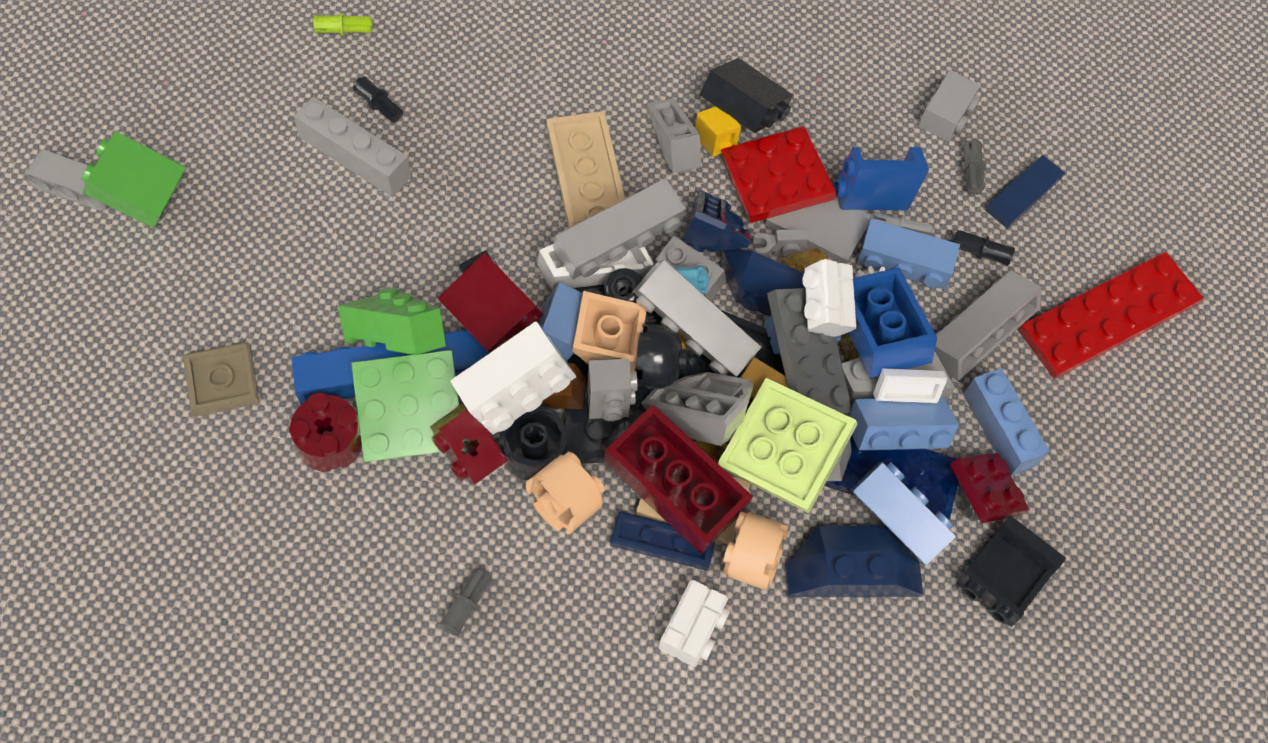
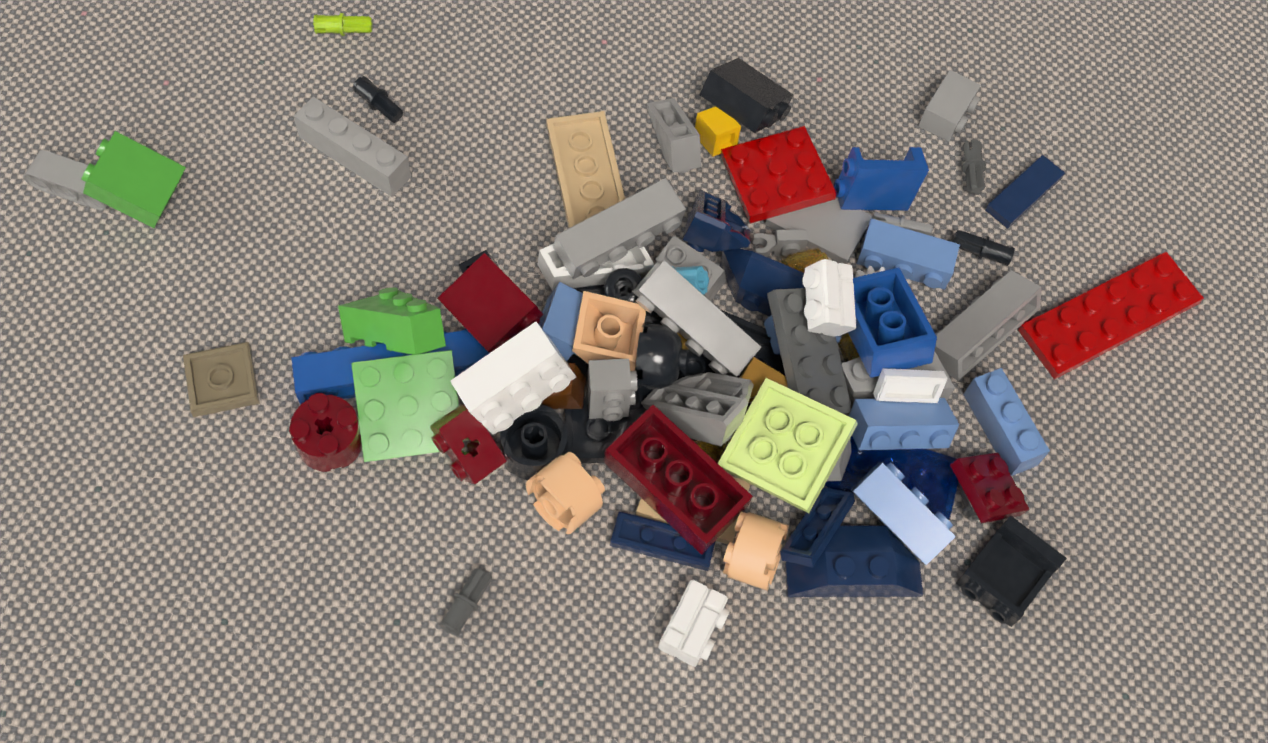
(817, 527): none -> dark blue tile

